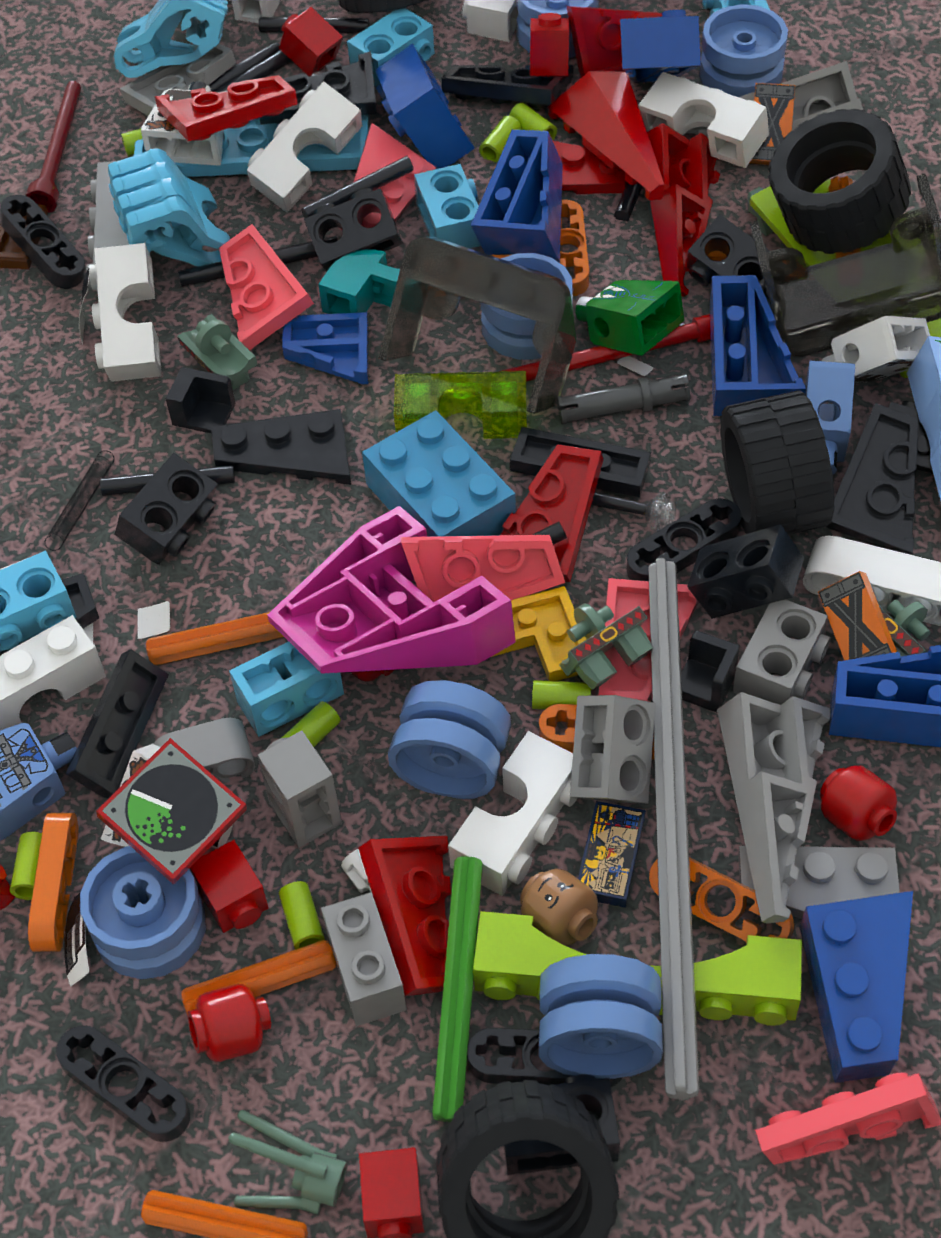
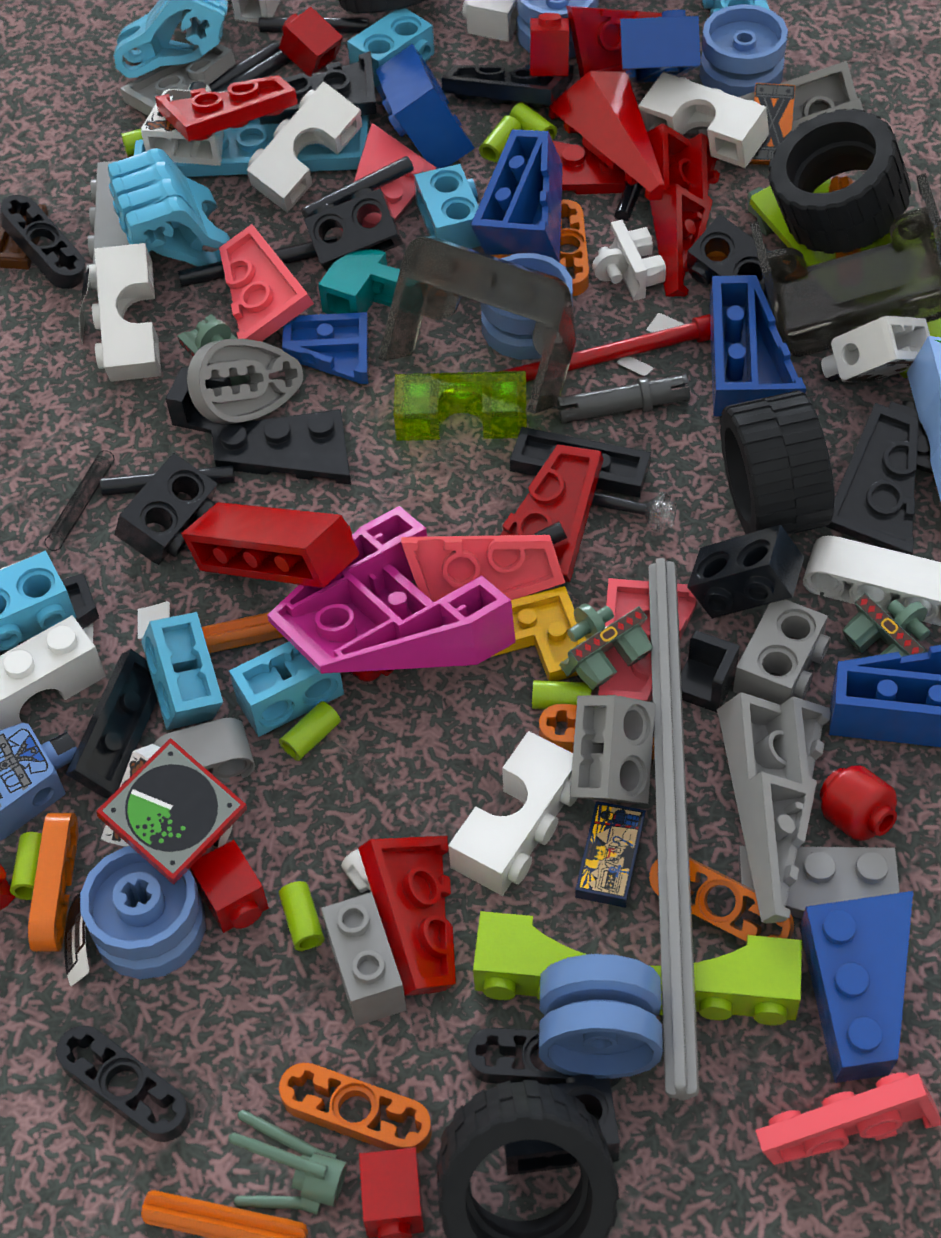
(43, 189): dark red piece -> none
(181, 670): none -> medium azure brick
(228, 1023): red head -> none
(241, 358): none -> light grey piece
(270, 973): orange axle -> none
(271, 544): none -> red brick
(300, 788): light grey brick -> none
(312, 1107): none -> orange beam
(438, 480): dark azure brick -> none
(450, 739): medium blue wheel -> none
(457, 988): bright green axle -> none
(560, 906): medium nougat head -> none
(625, 261): none -> white hips
(632, 314): green torso -> none
(691, 526): black beam -> none
(833, 384): medium blue torso -> none
(856, 618): tile -> none

